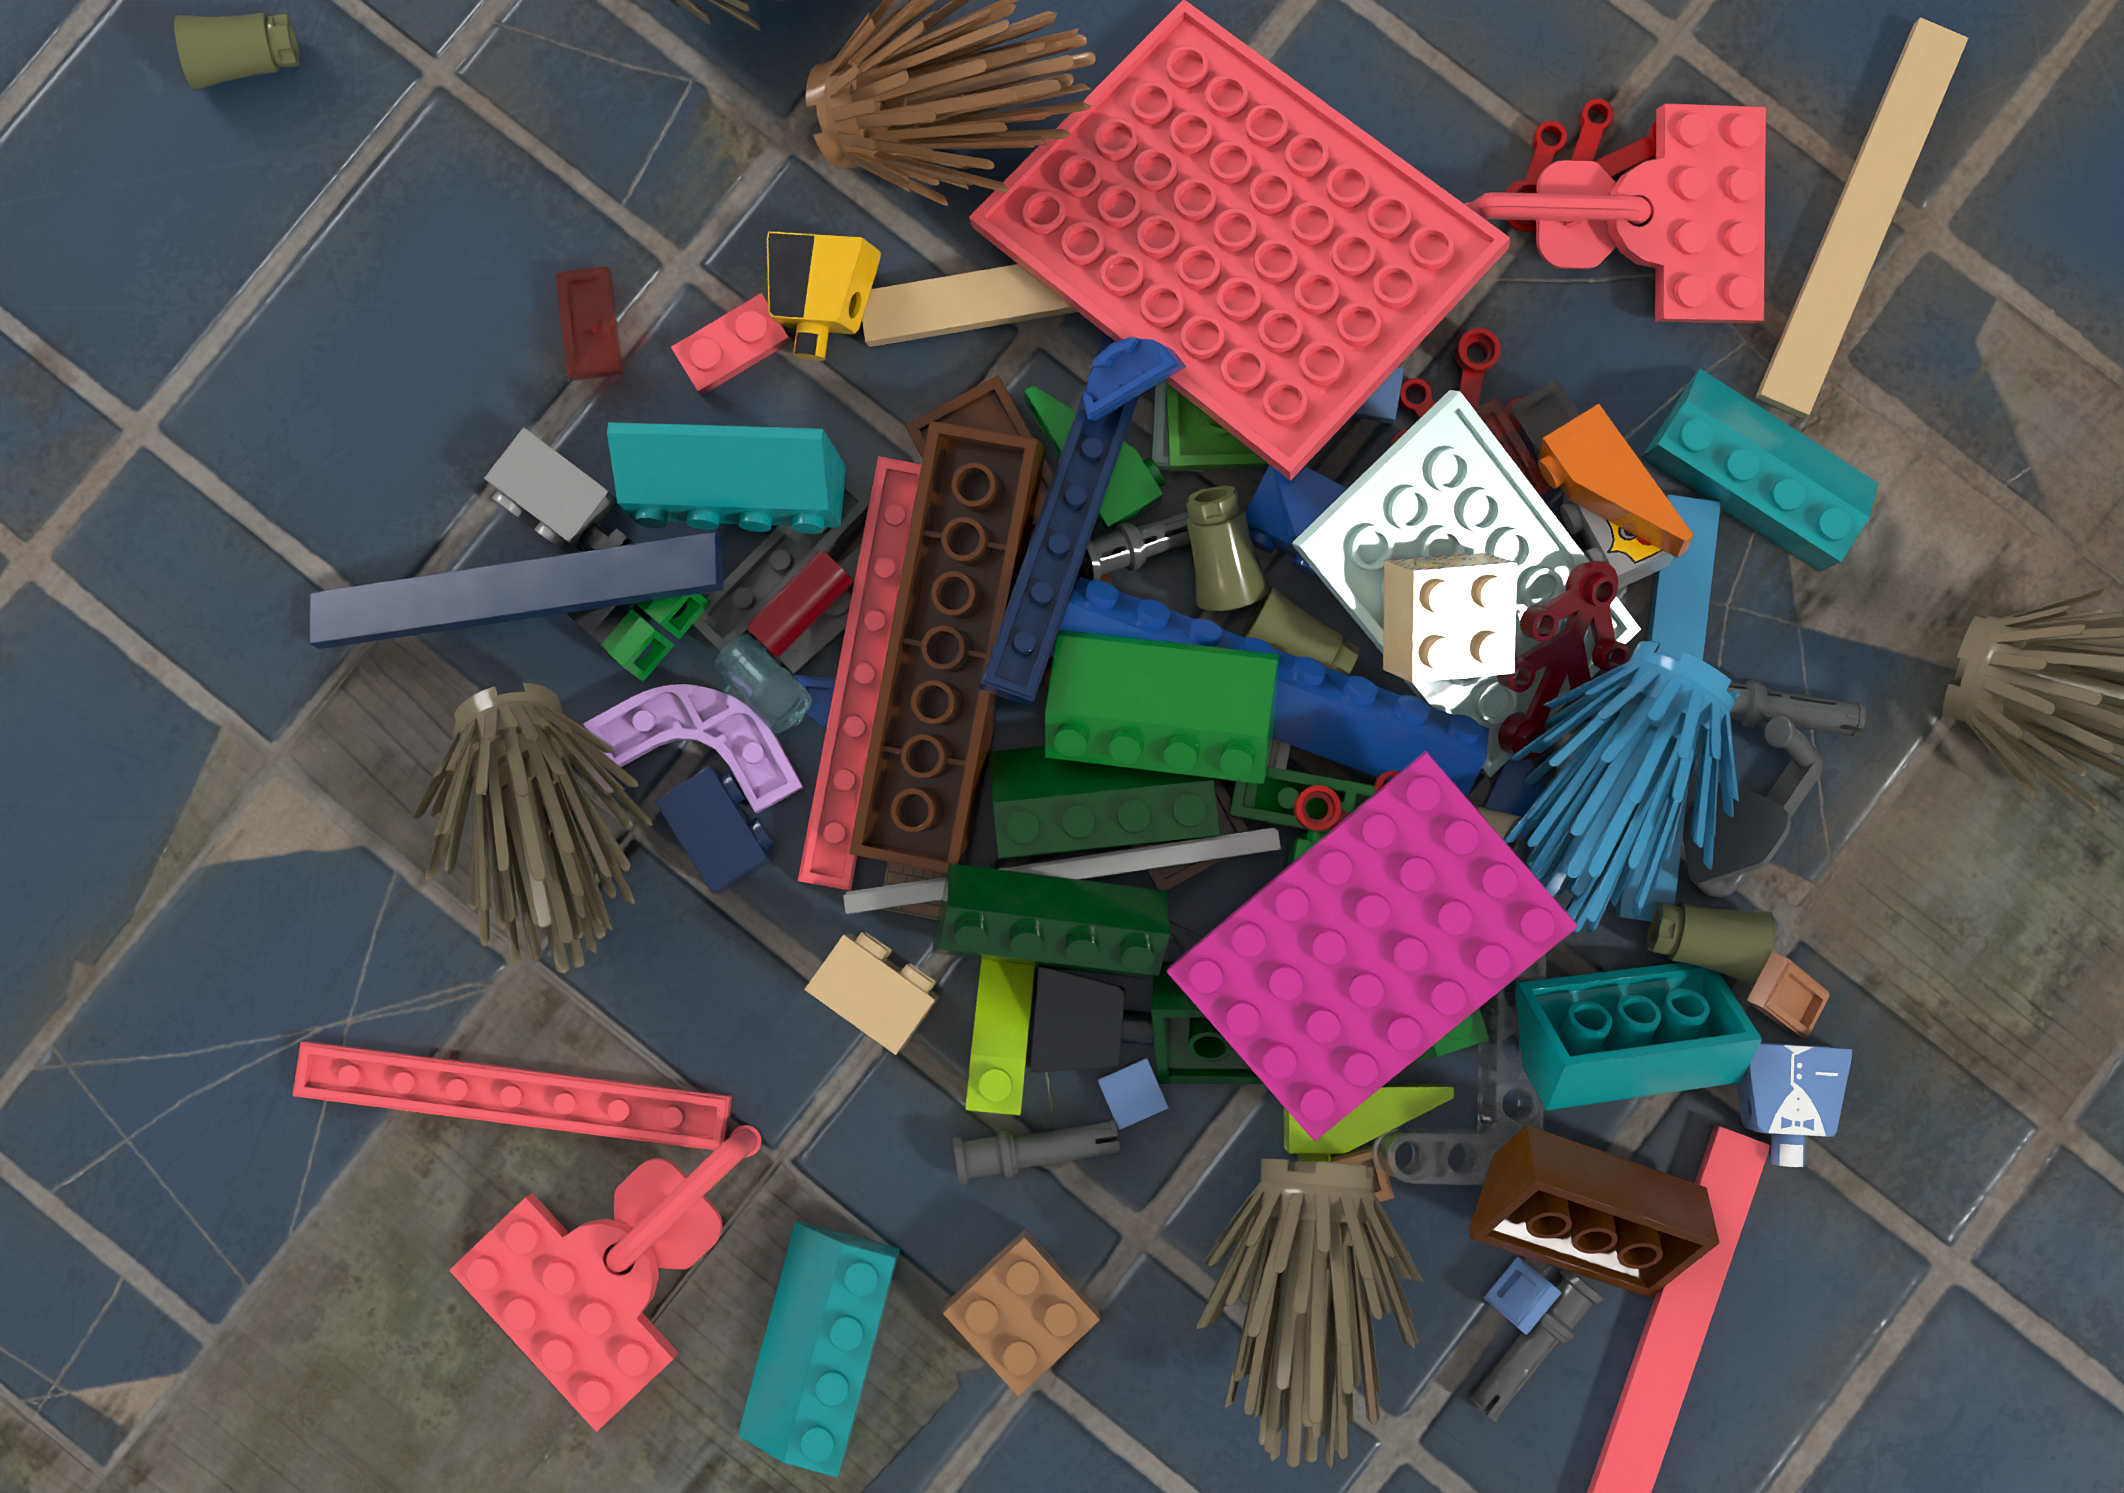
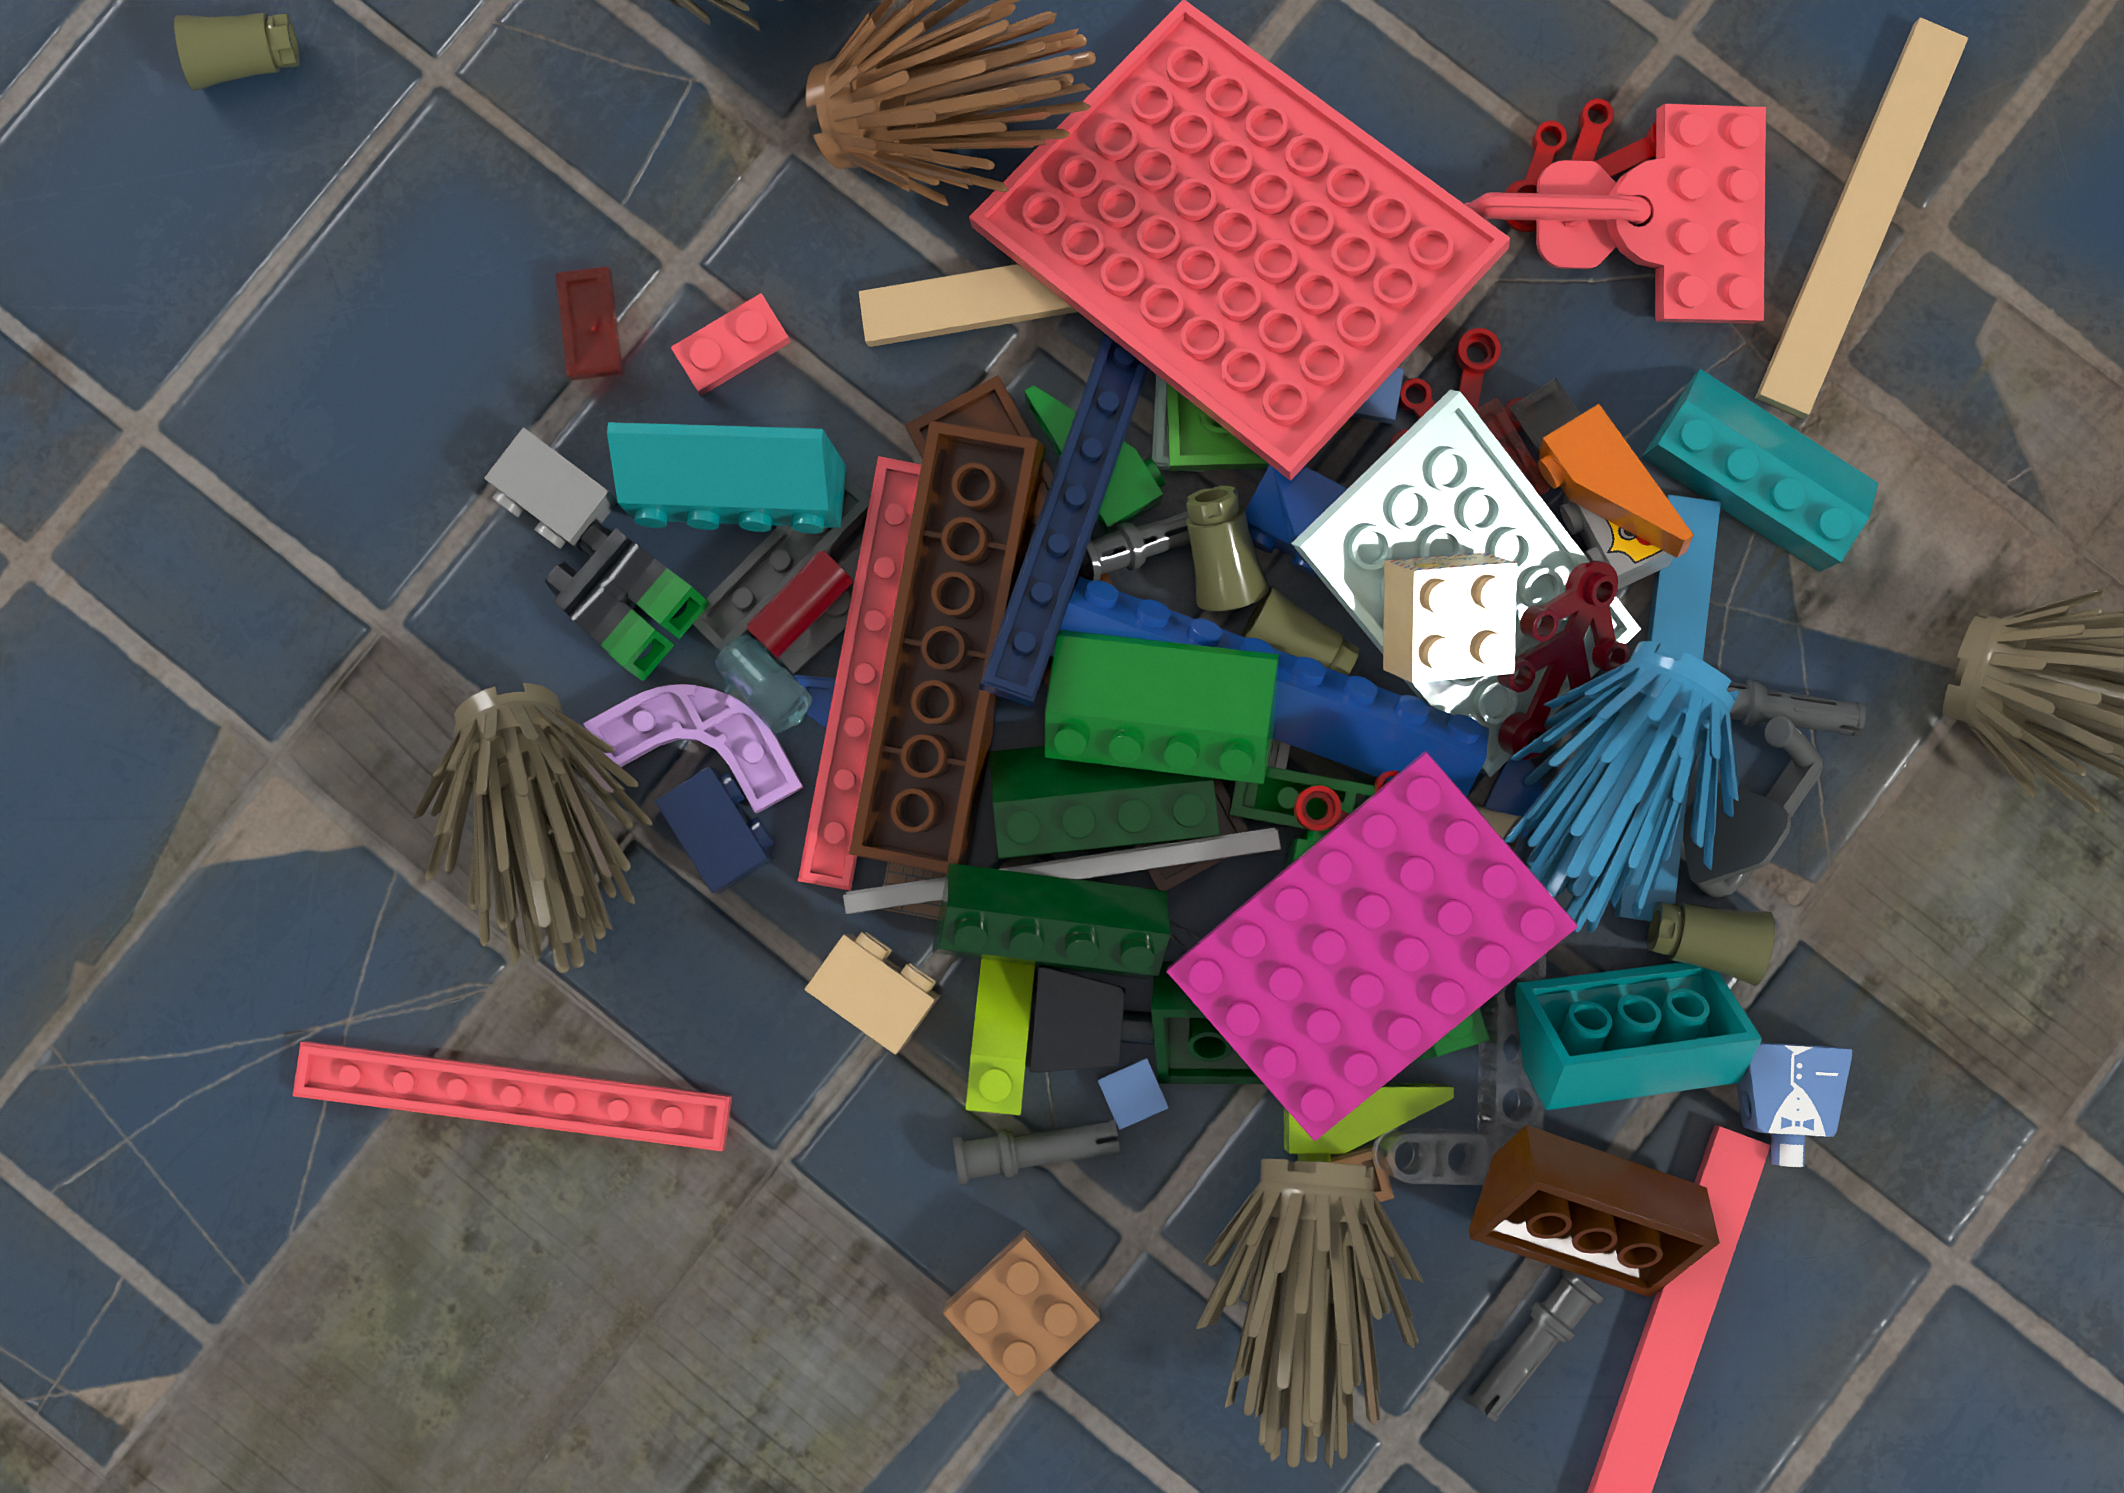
(517, 591): dark blue tile -> none
(569, 1294): coral plate -> none
(818, 1347): teal slope -> none
(819, 286): yellow torso -> none
(1127, 371): blue tile -> none
(1522, 1295): medium blue tile -> none
(1788, 996): nougat tile -> none

